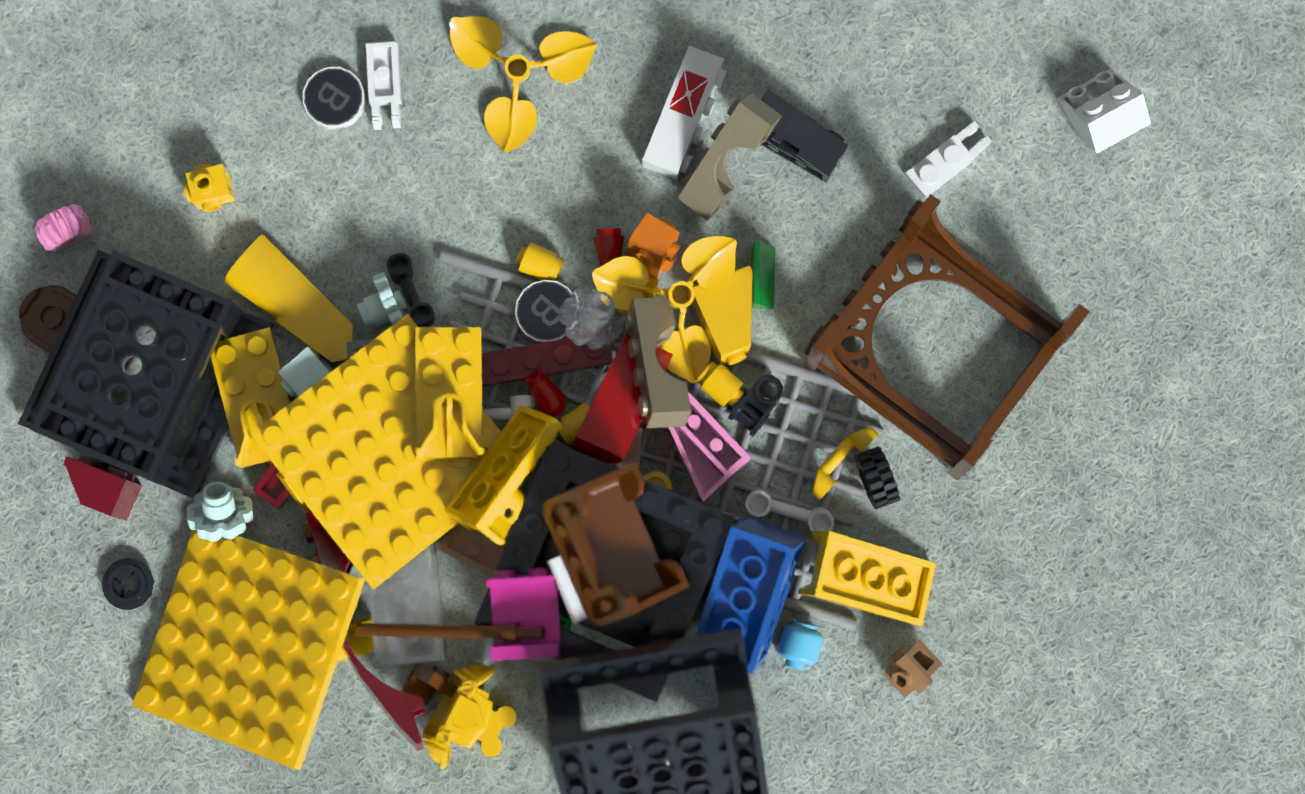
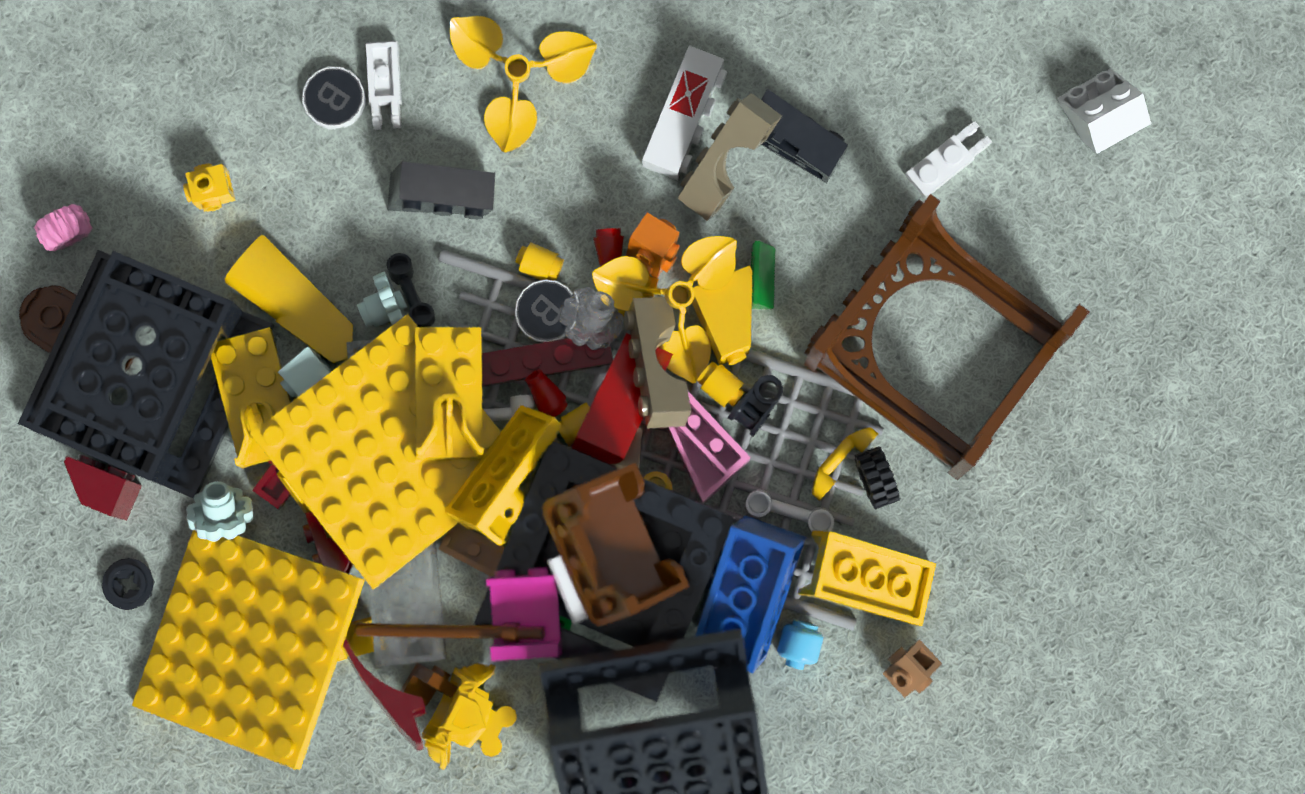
(441, 190): none -> black wedge

